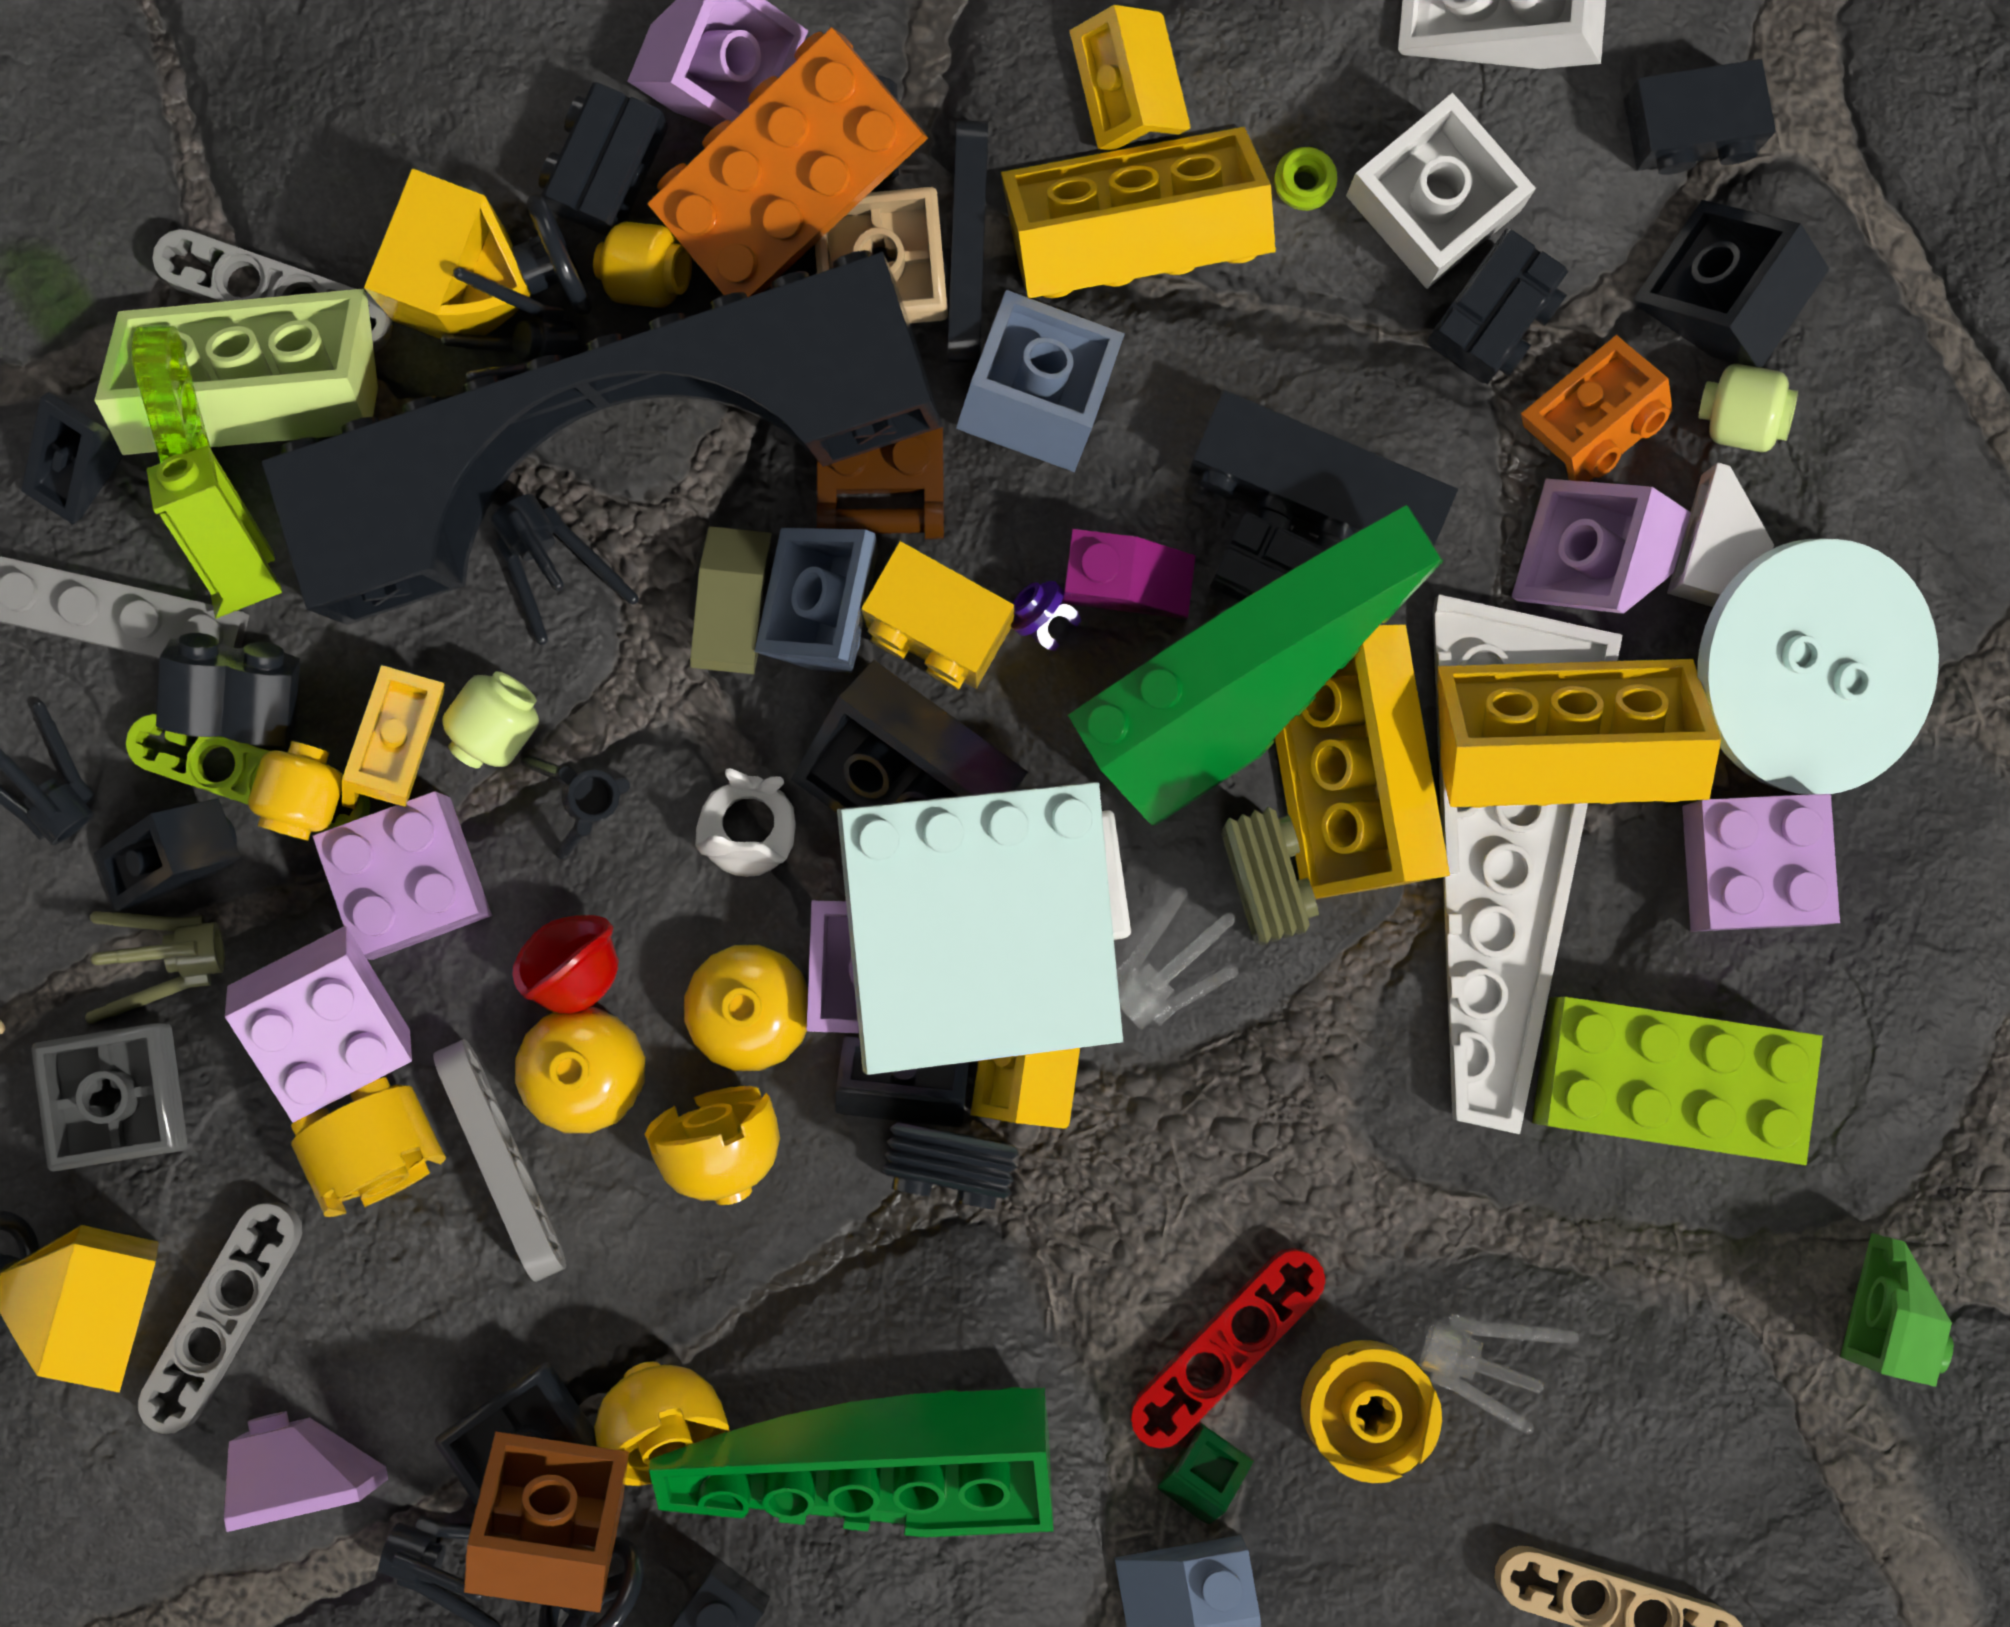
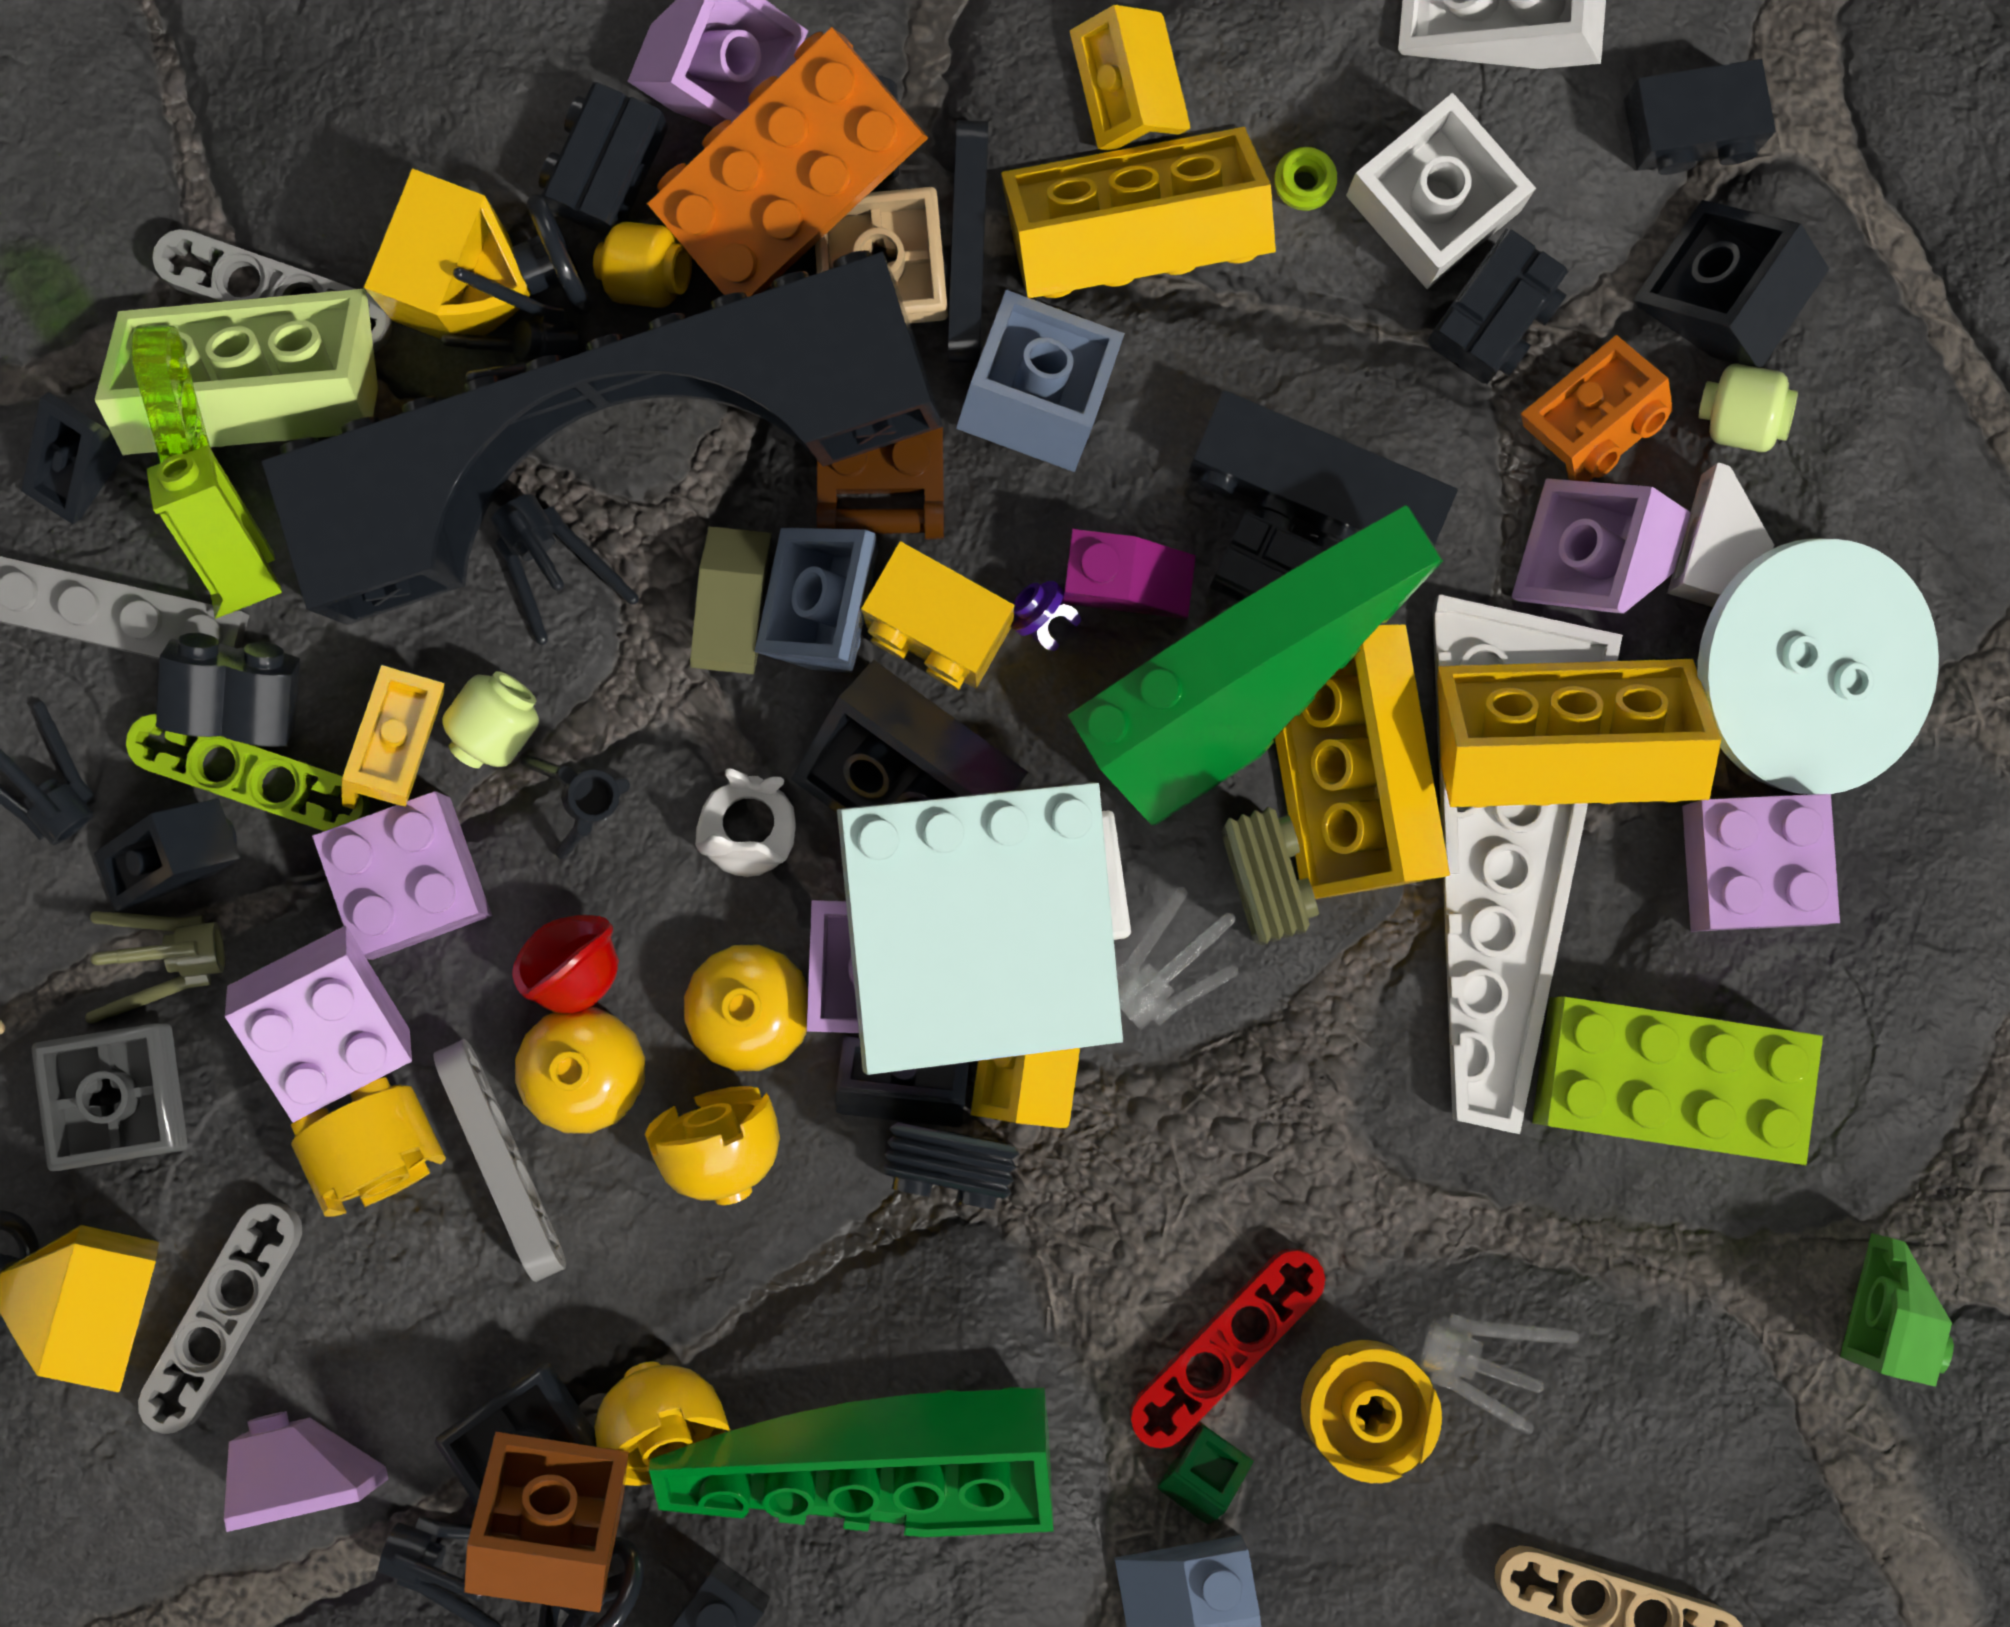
(295, 791): yellow head -> none

